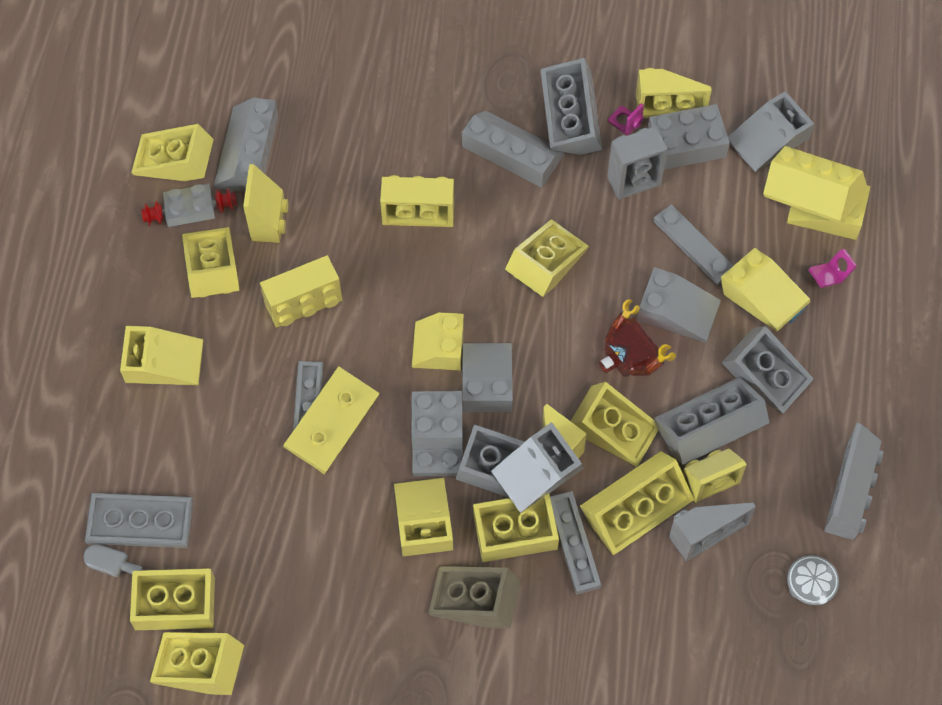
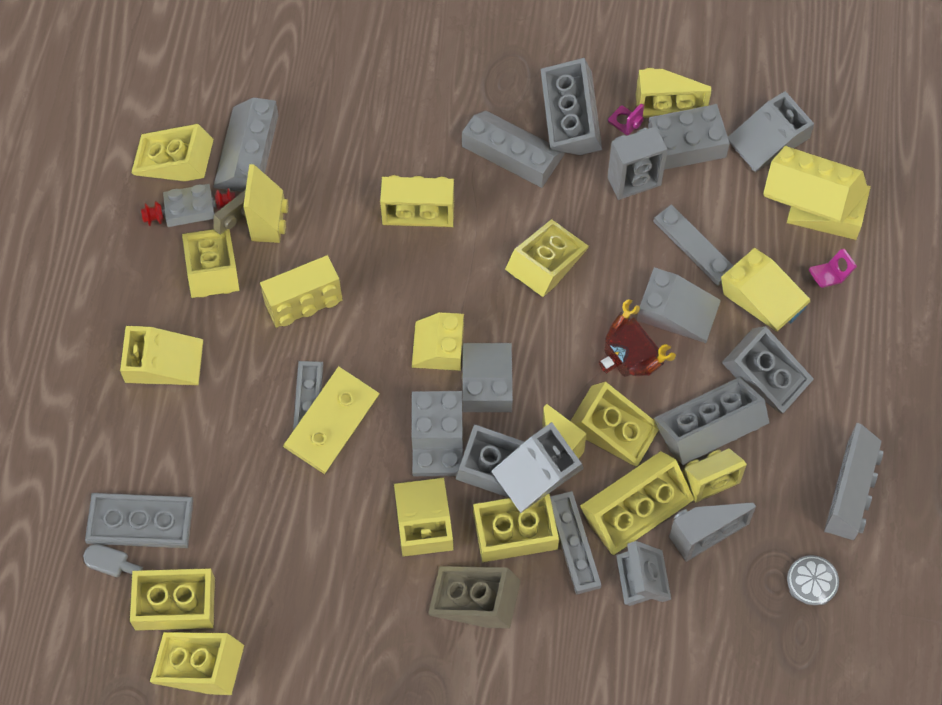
(229, 214): none -> dark tan plate
(643, 574): none -> light grey bracket

